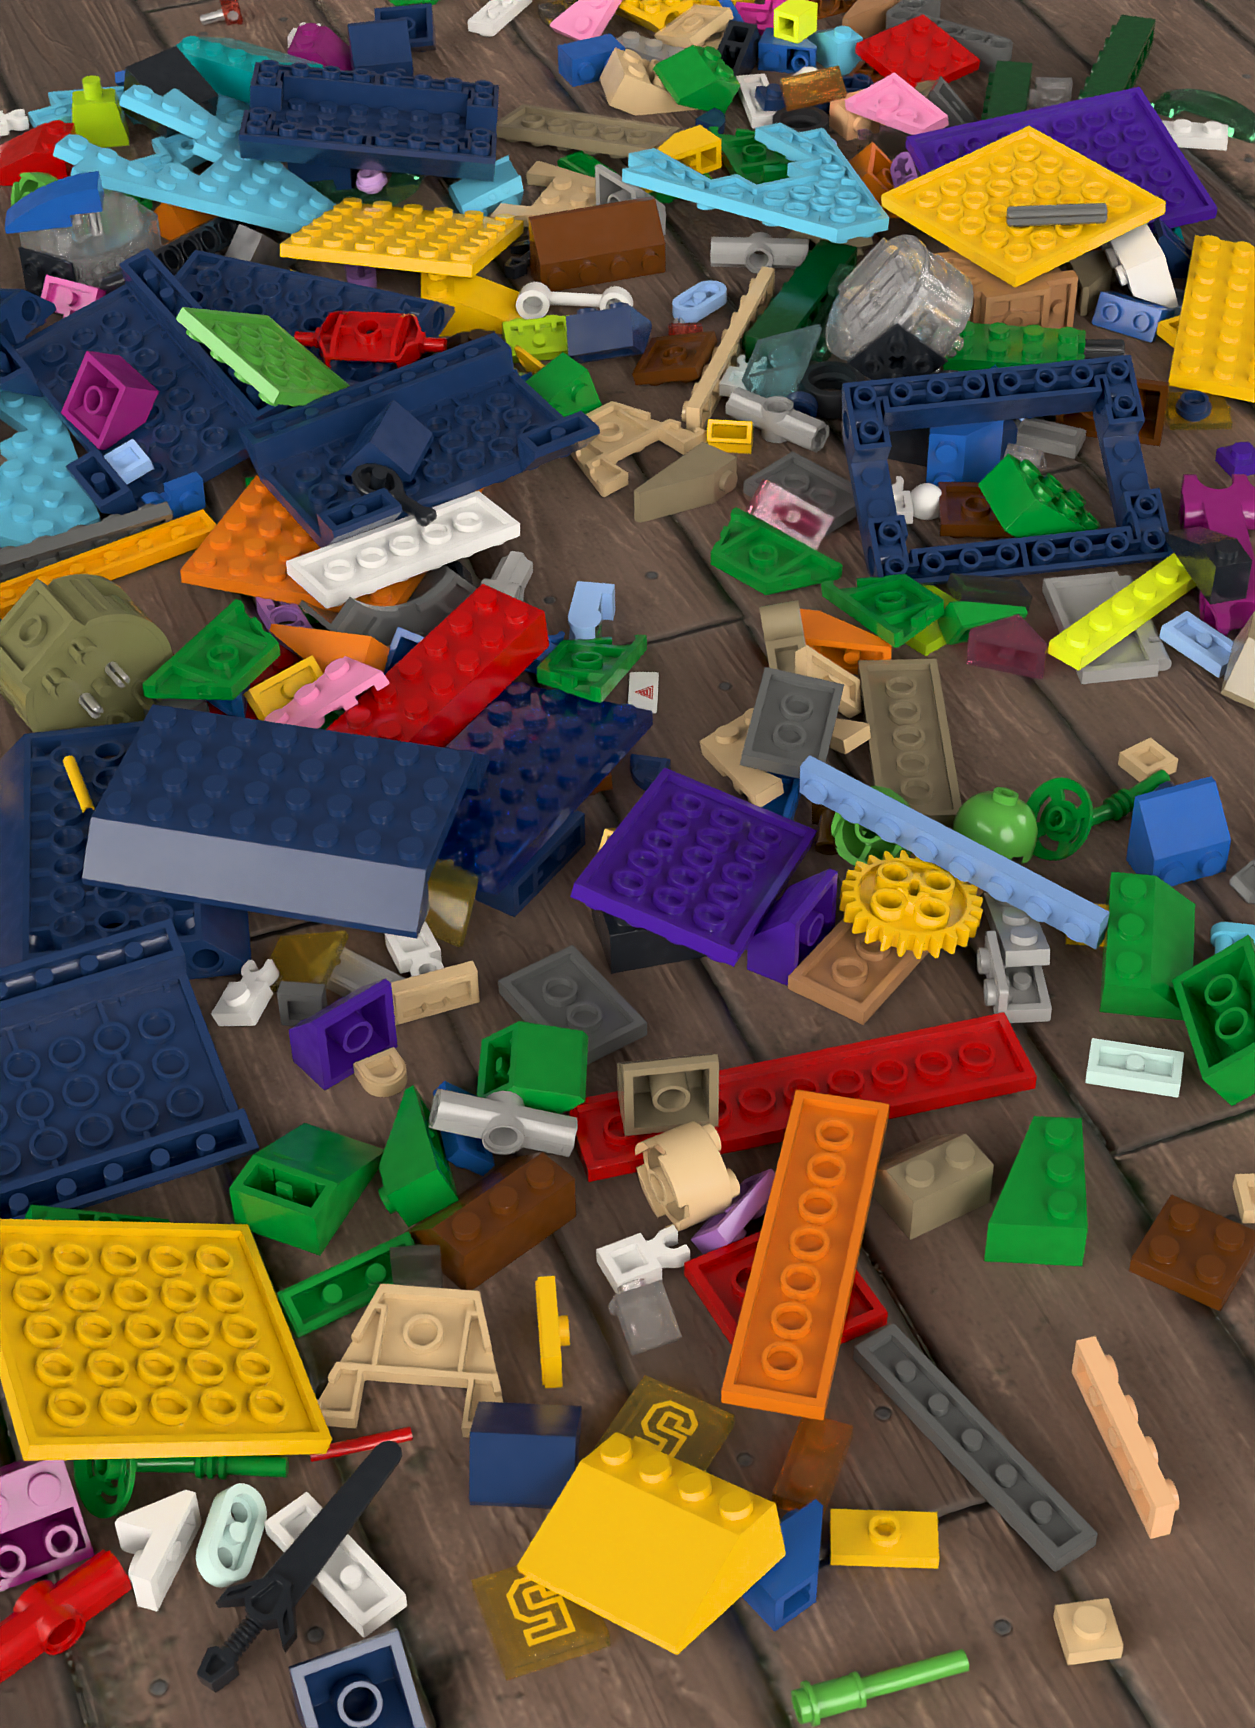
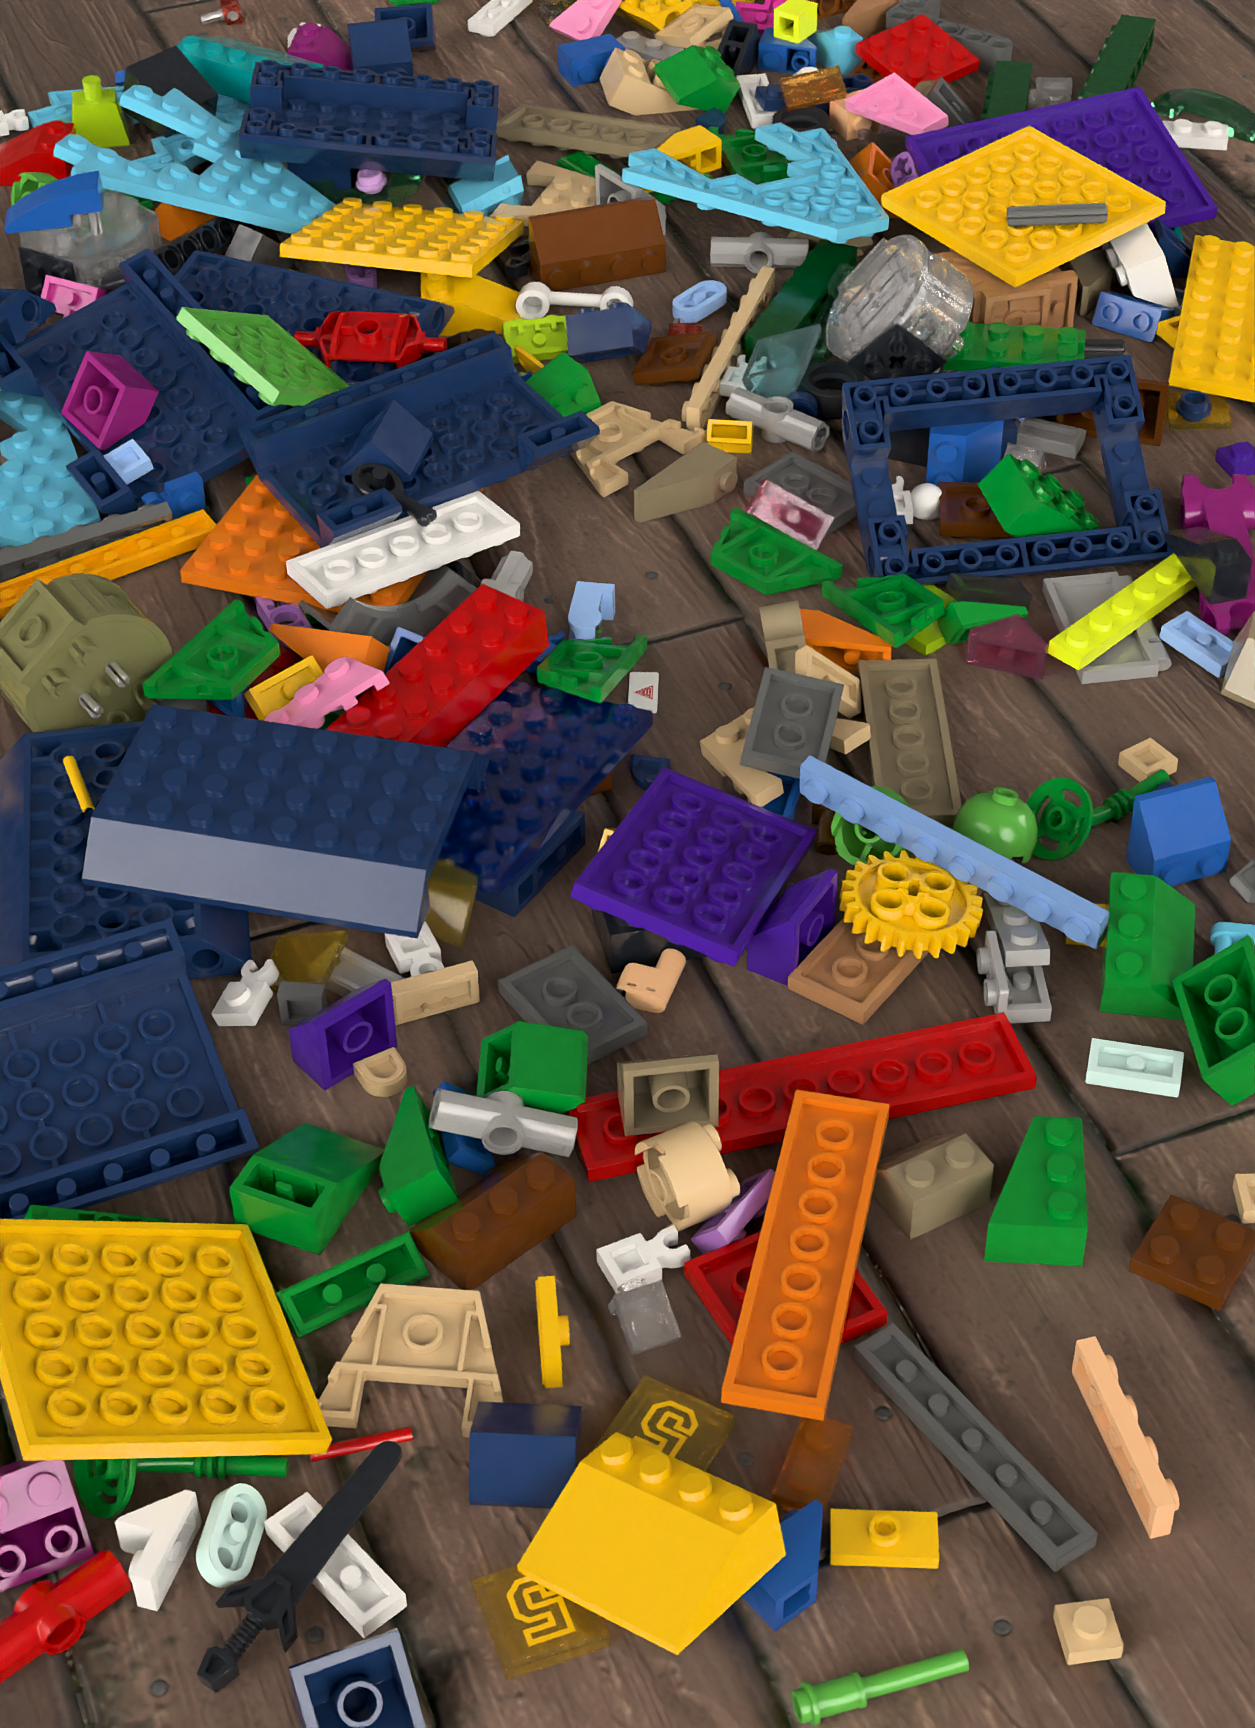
(417, 1266): clear smoke bracket -> none
(651, 987): none -> light nougat piece

